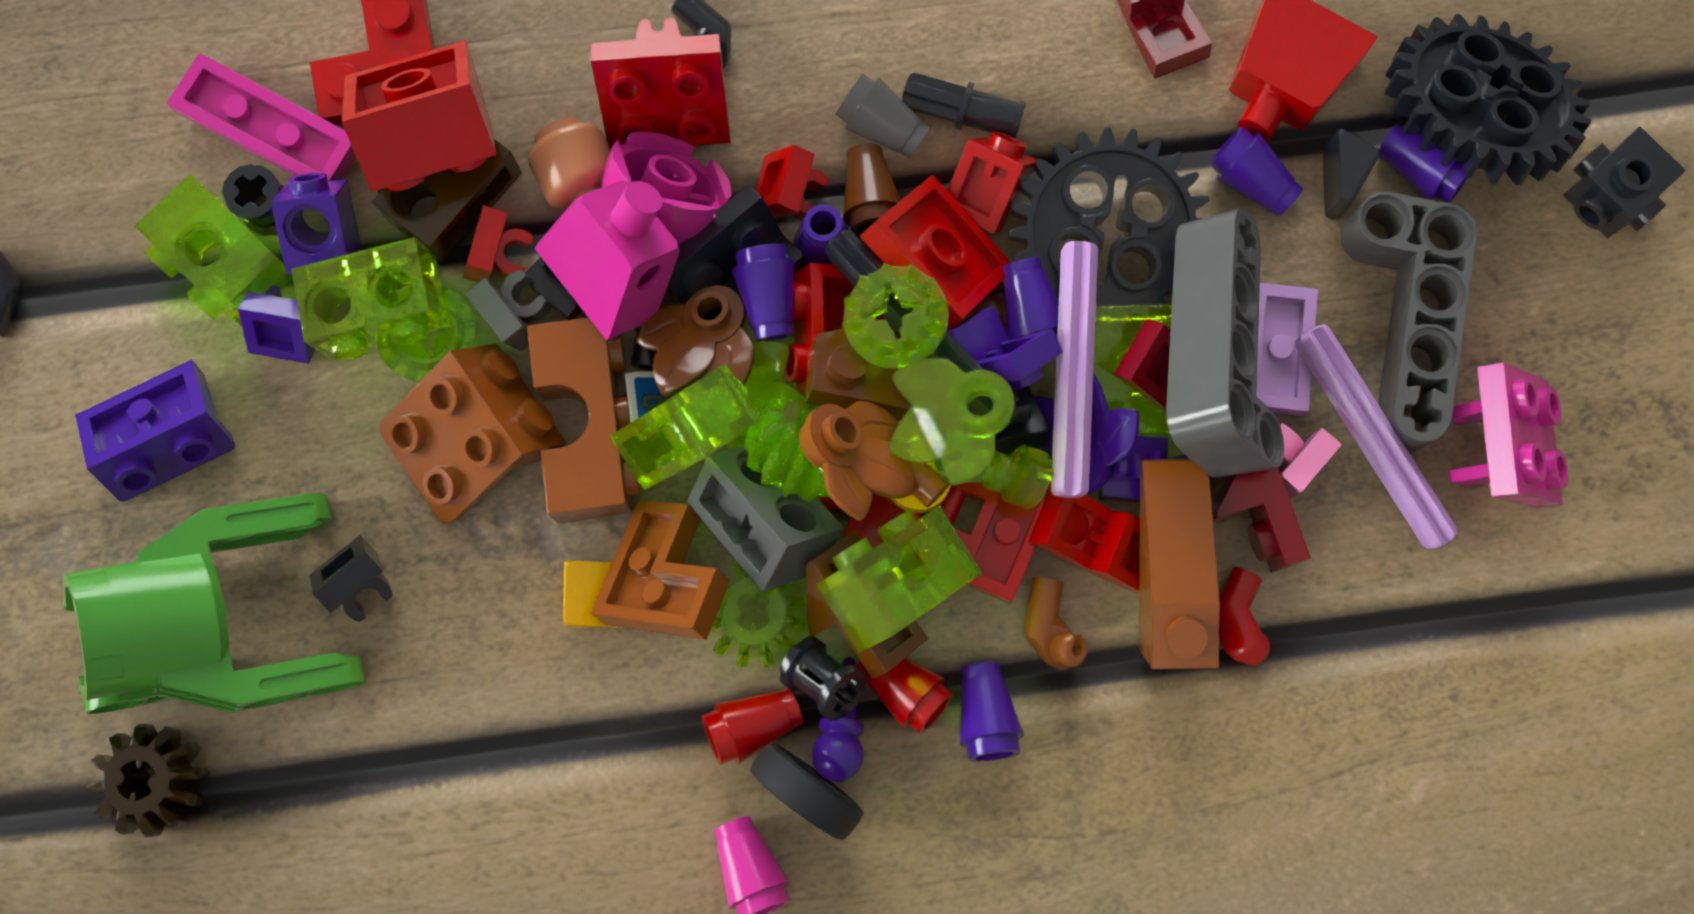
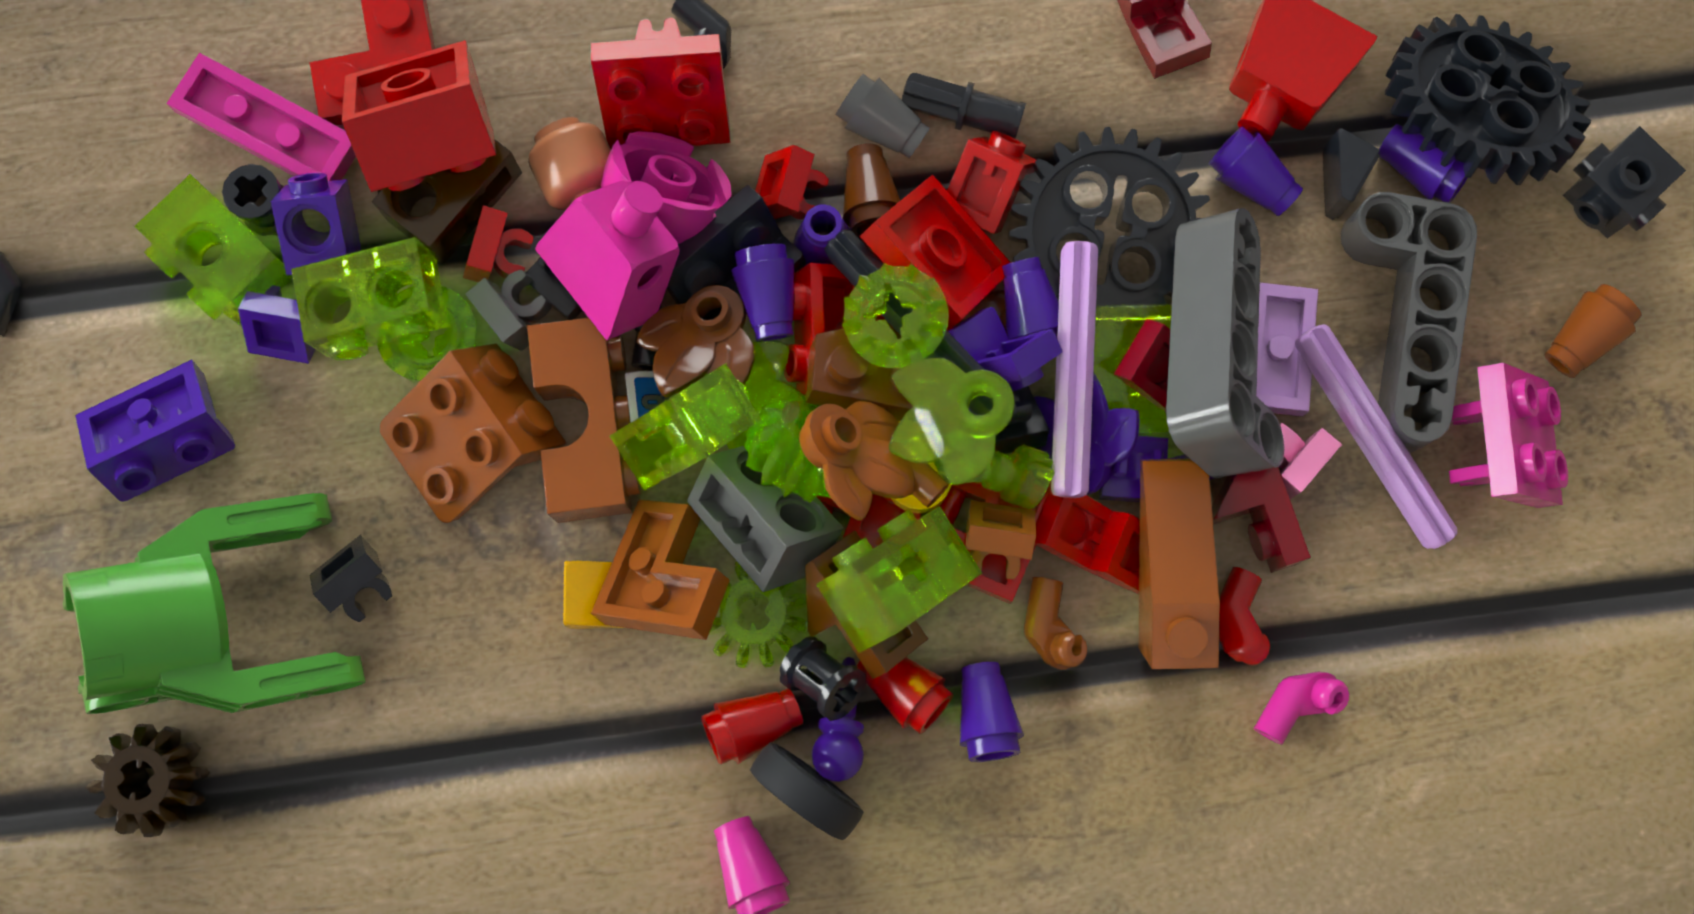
(1002, 532): none -> dark orange tile
(1298, 697): none -> dark pink arm
(1593, 329): none -> dark orange cone

